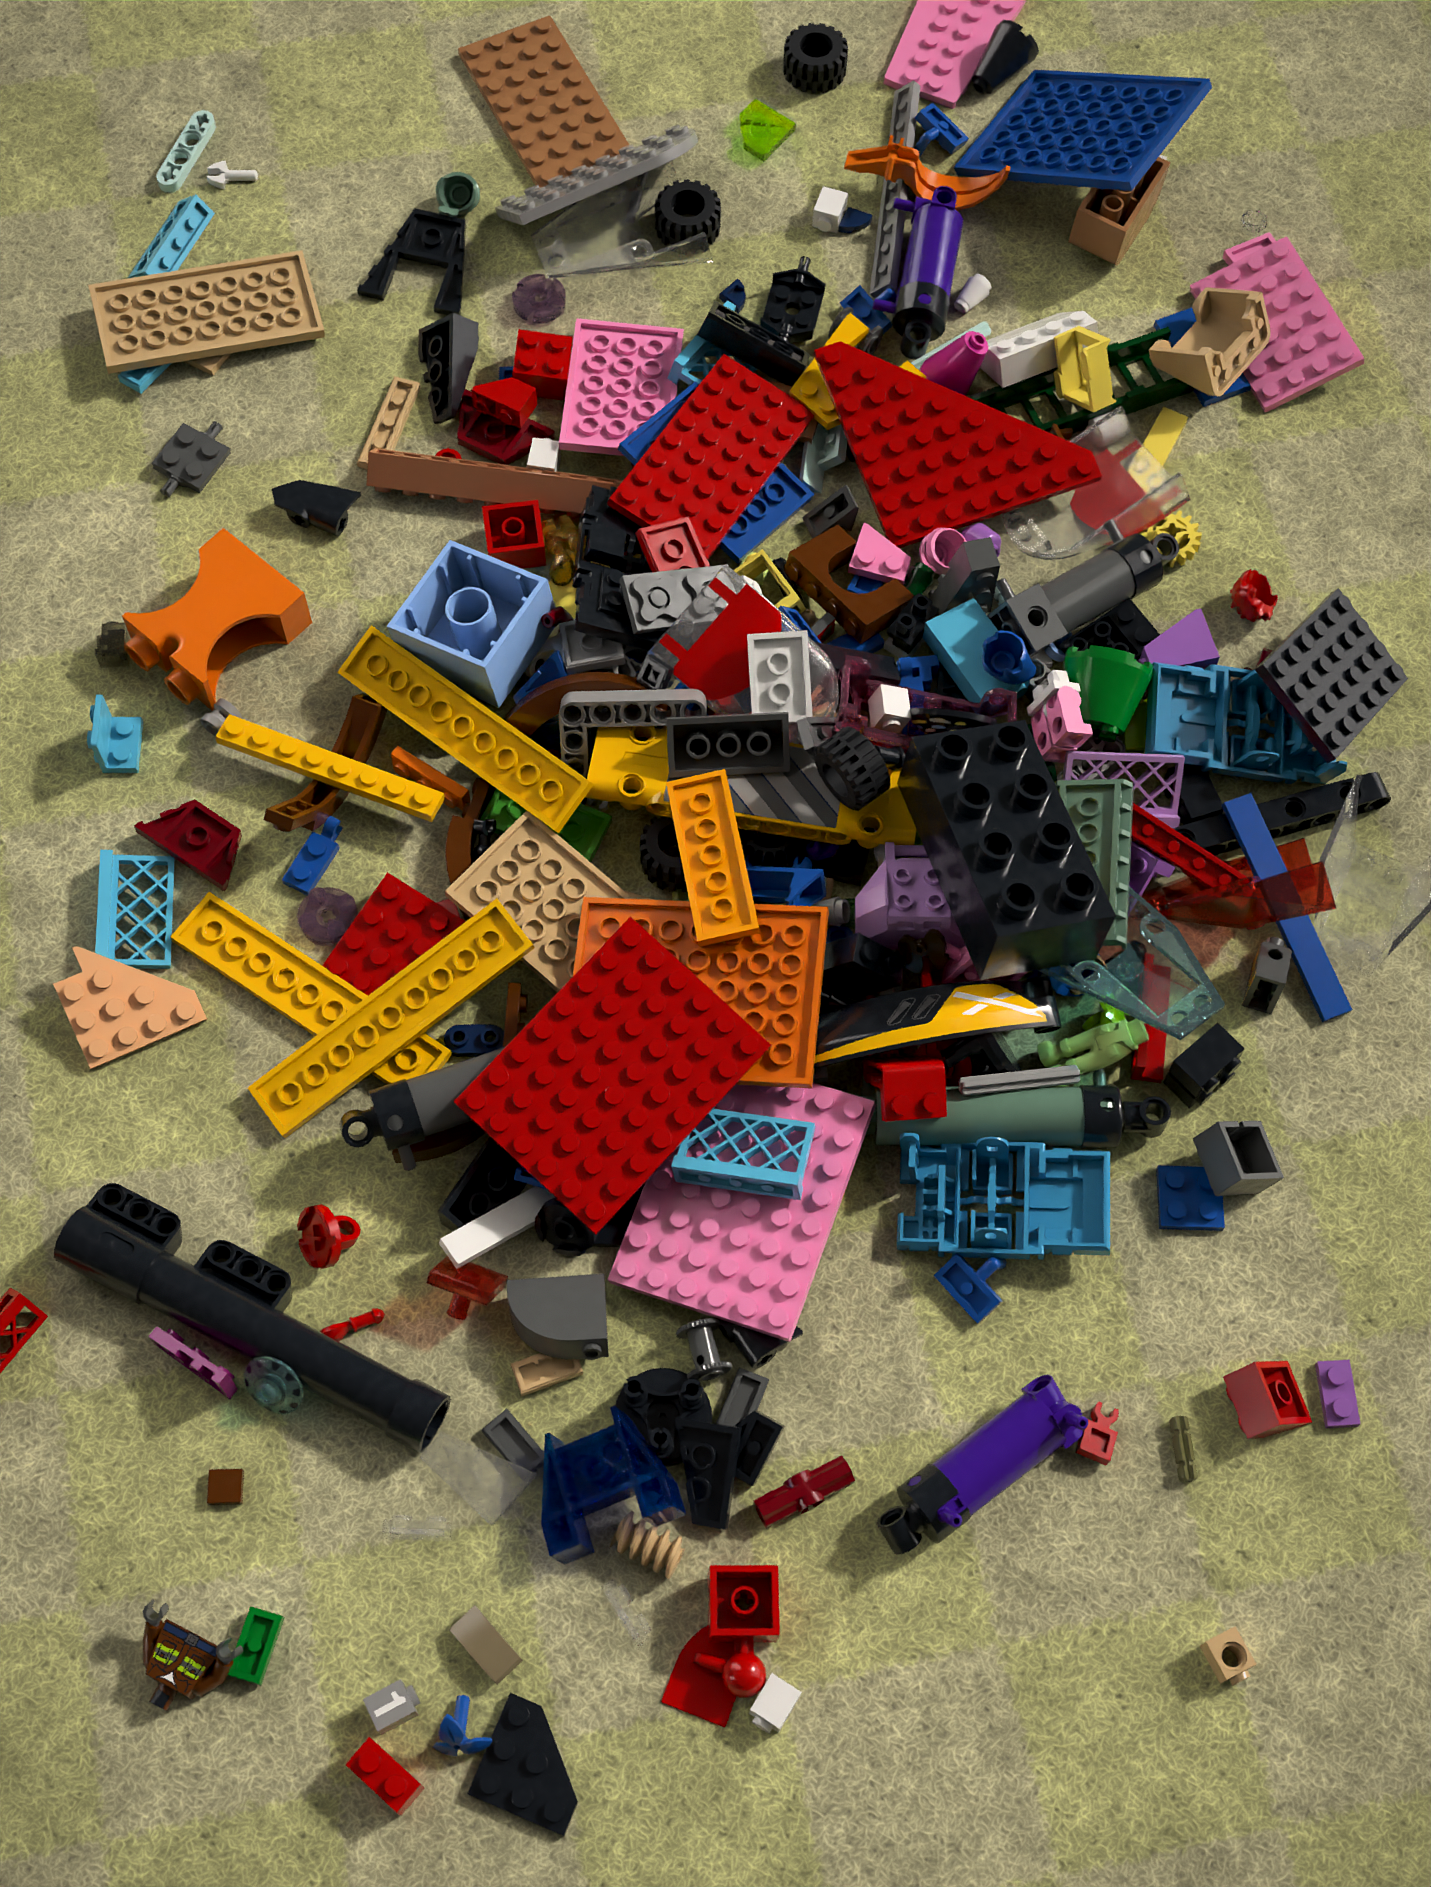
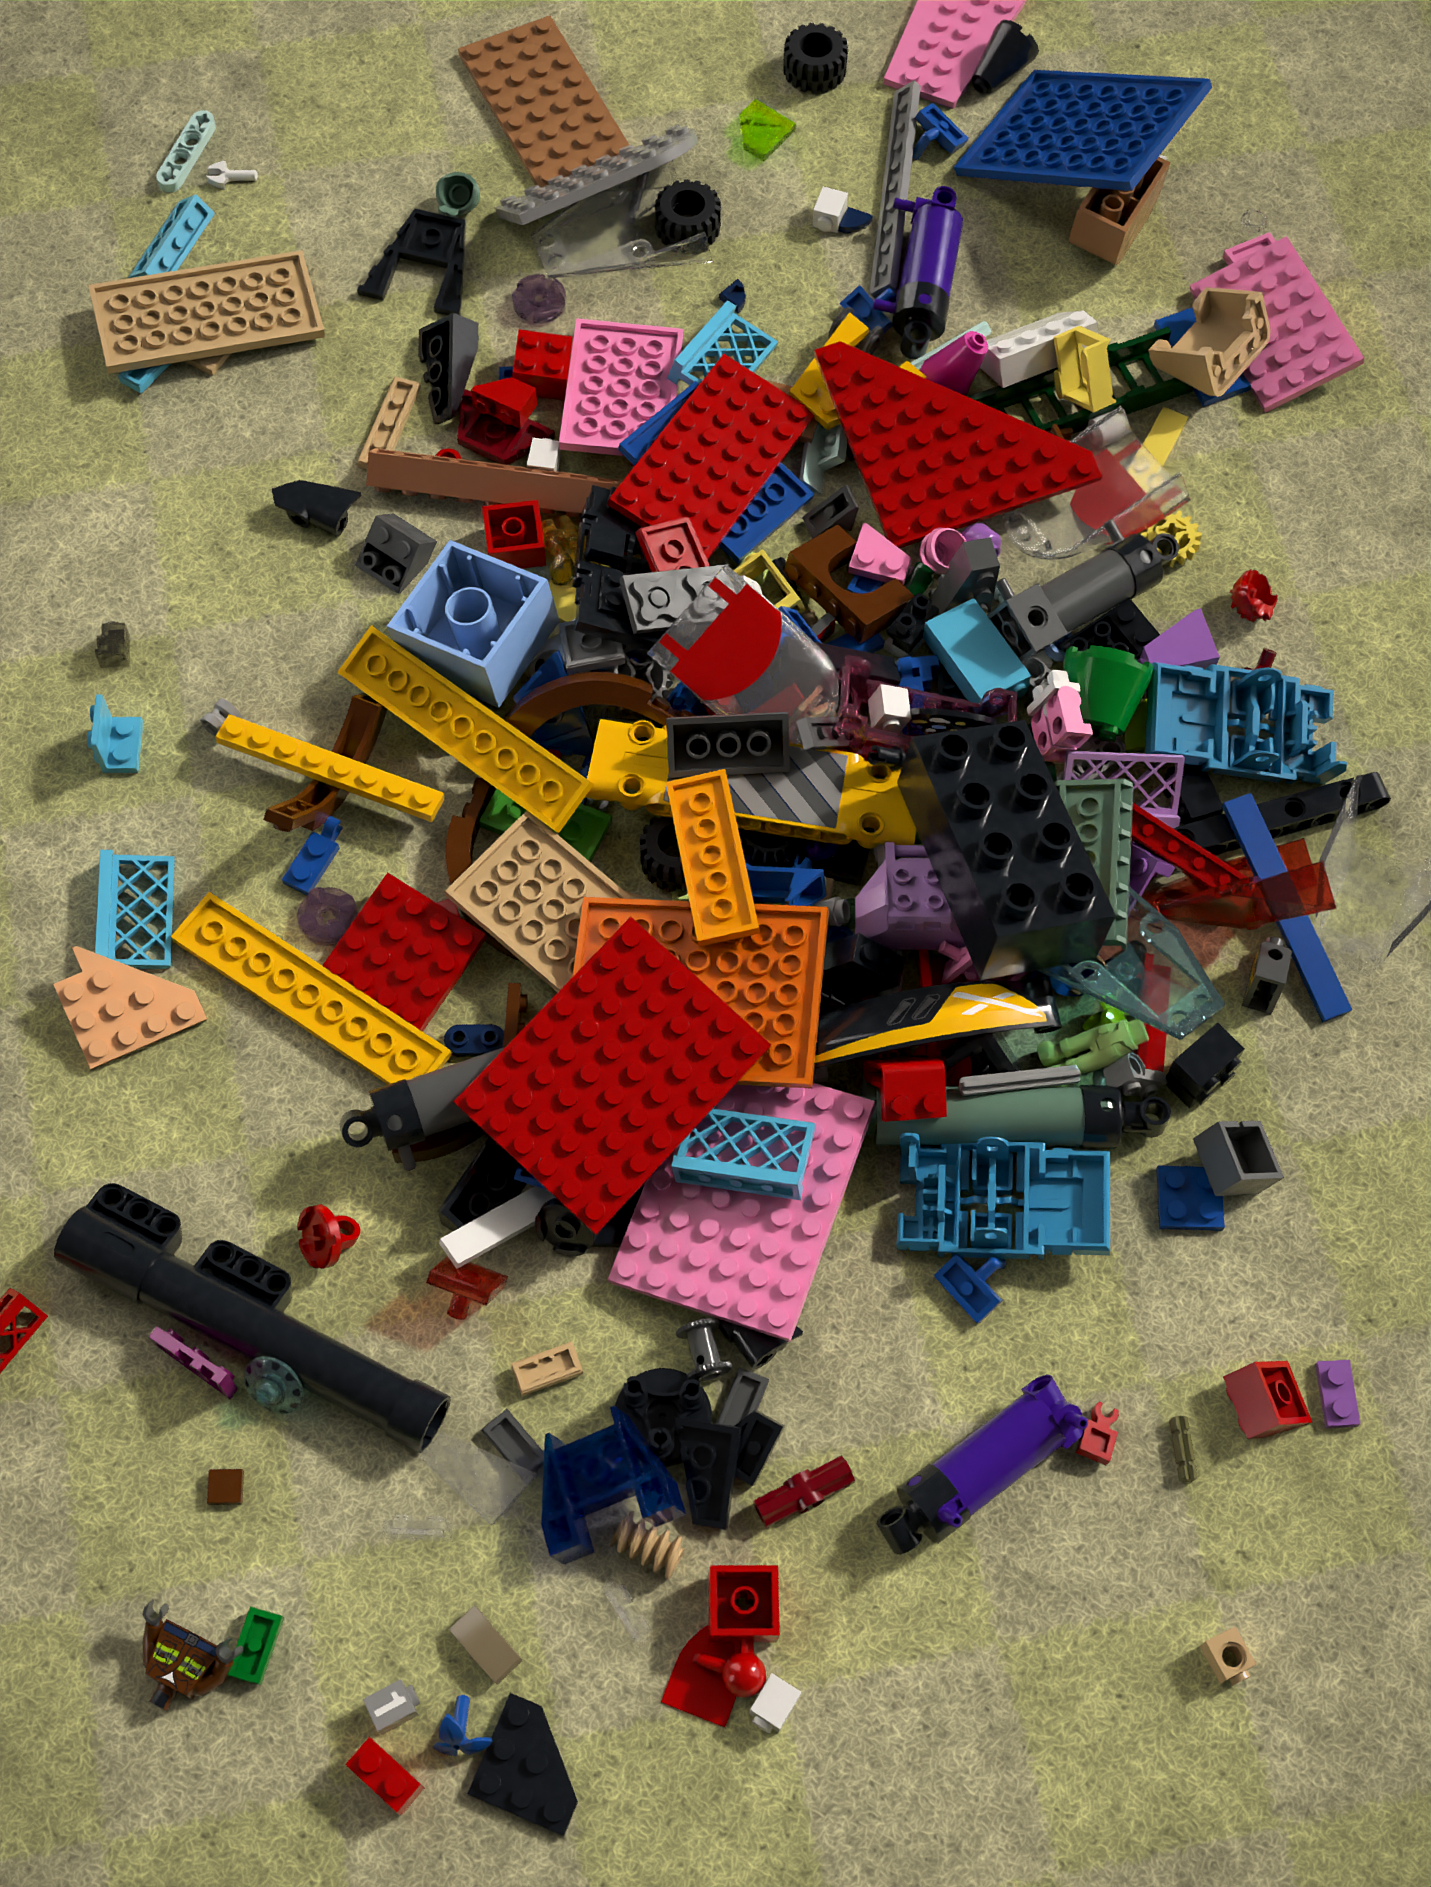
(191, 458): dark grey plate -> none
(196, 840): dark red wing -> none
(227, 610): orange brick -> none
(339, 1330): red piece -> none
(390, 1018): yellow plate -> none
(395, 551): none -> dark grey slope
(408, 765): orange plate -> none
(485, 830): black arm -> none
(556, 616): dark red arm -> none
(561, 1315): dark grey brick -> none
(618, 715): light grey beam -> none
(654, 673): black tile -> none
(753, 344): black slope -> none
(780, 673): white plate -> none
(794, 290): black plate -> none
(852, 768): black tyre -> none
(903, 162): orange piece -> none
(931, 945): dark brown piece -> none
(973, 292): white cone -> none
(1007, 658): blue hair -> none
(1133, 1078): none -> light grey plate
(1332, 675): black plate -> none

